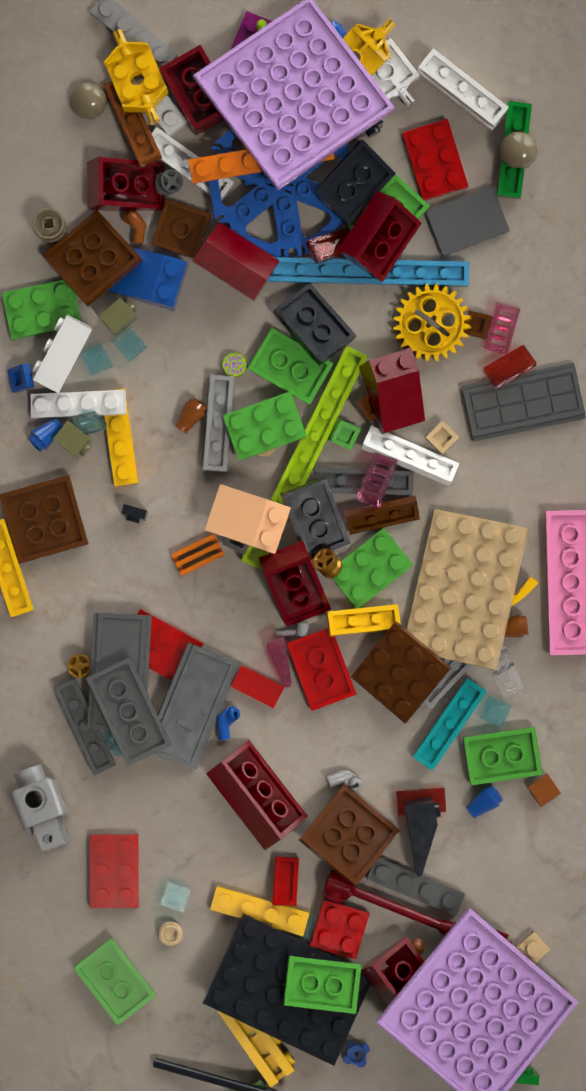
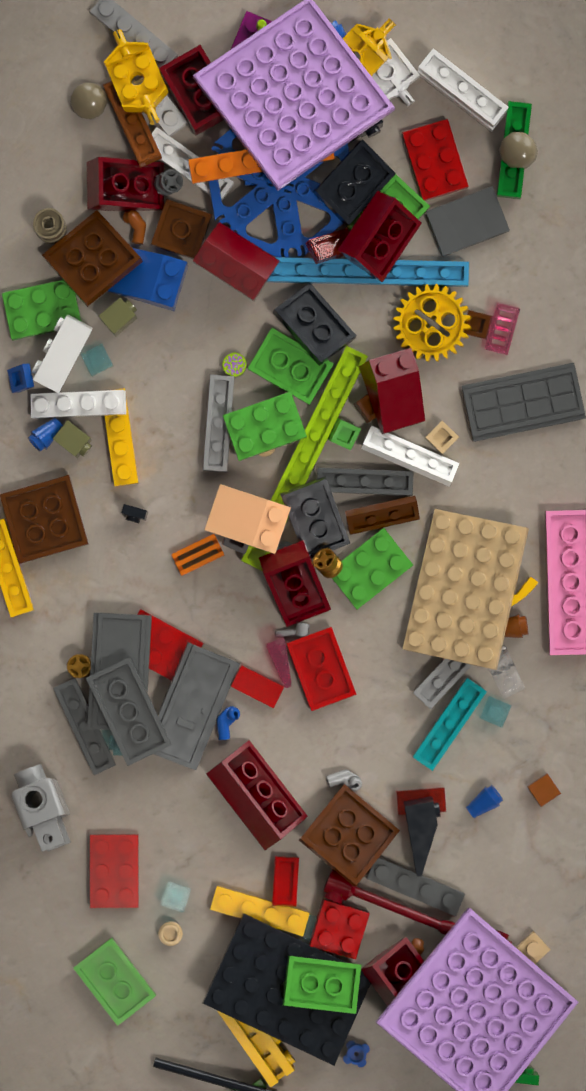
(90, 422): clear light blue tile -> none
(130, 345): clear light blue tile -> none
(191, 413): dark orange cone -> none
(362, 620): yellow plate -> none
(372, 494): clear pink slope -> none
(401, 672): reddish brown plate -> none
(502, 756): bright green plate -> none
(509, 366): clear red tile -> none

